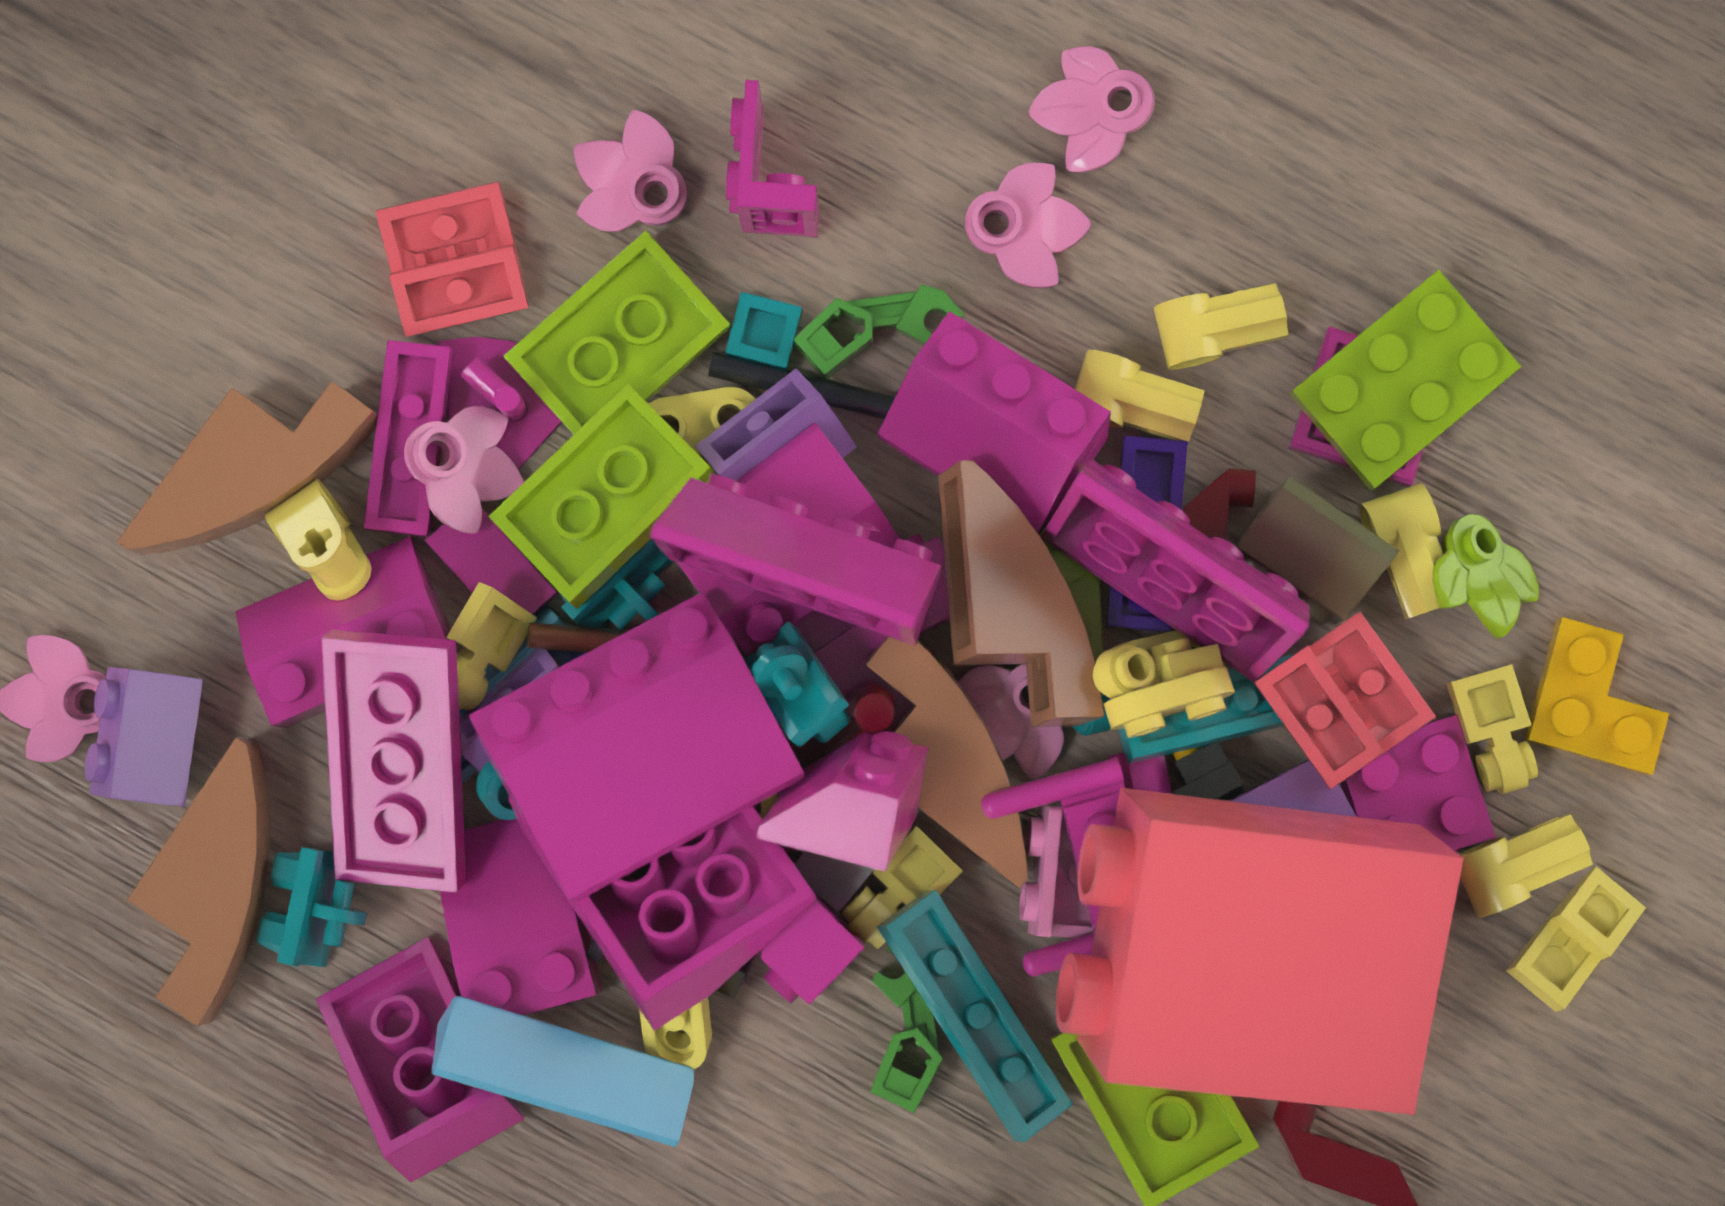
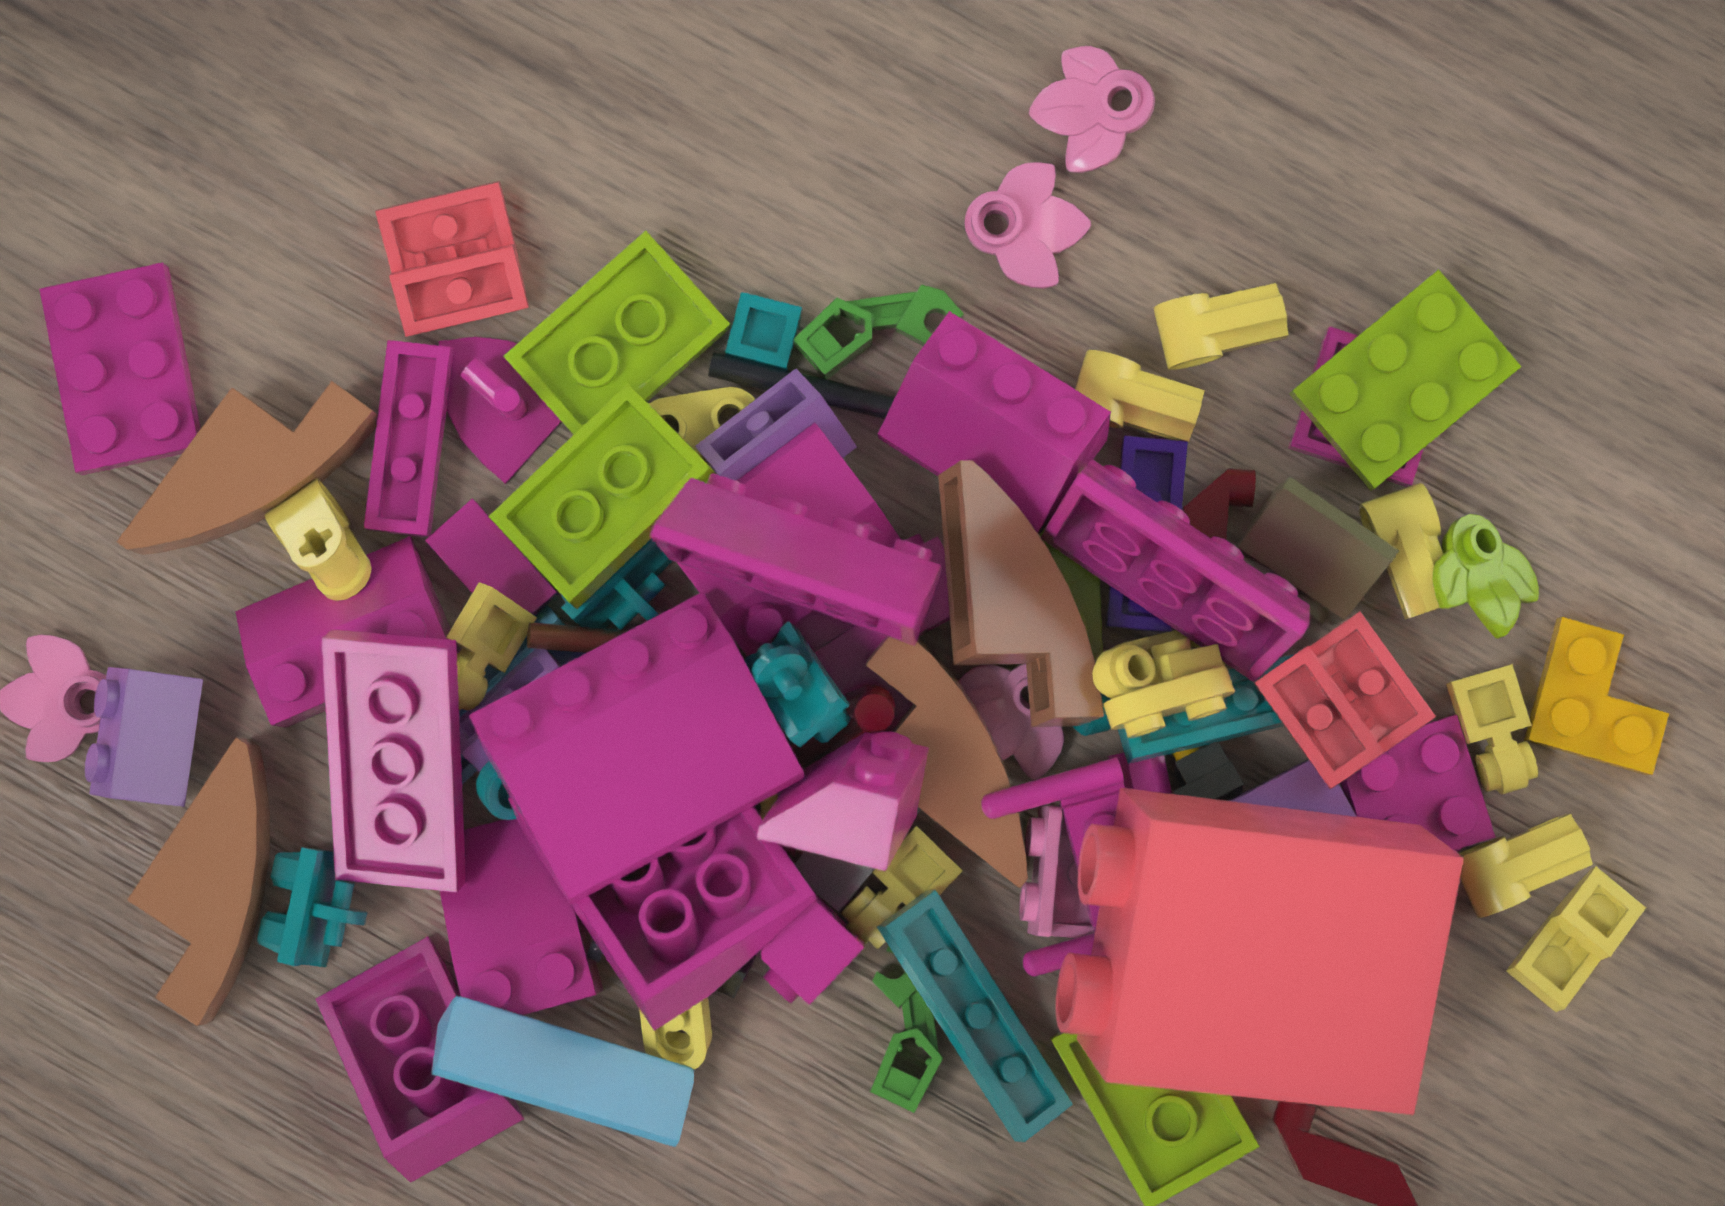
(121, 368): none -> dark pink plate
(470, 469): bright pink plate -> none
(625, 171): bright pink plate -> none
(770, 207): dark pink bracket -> none

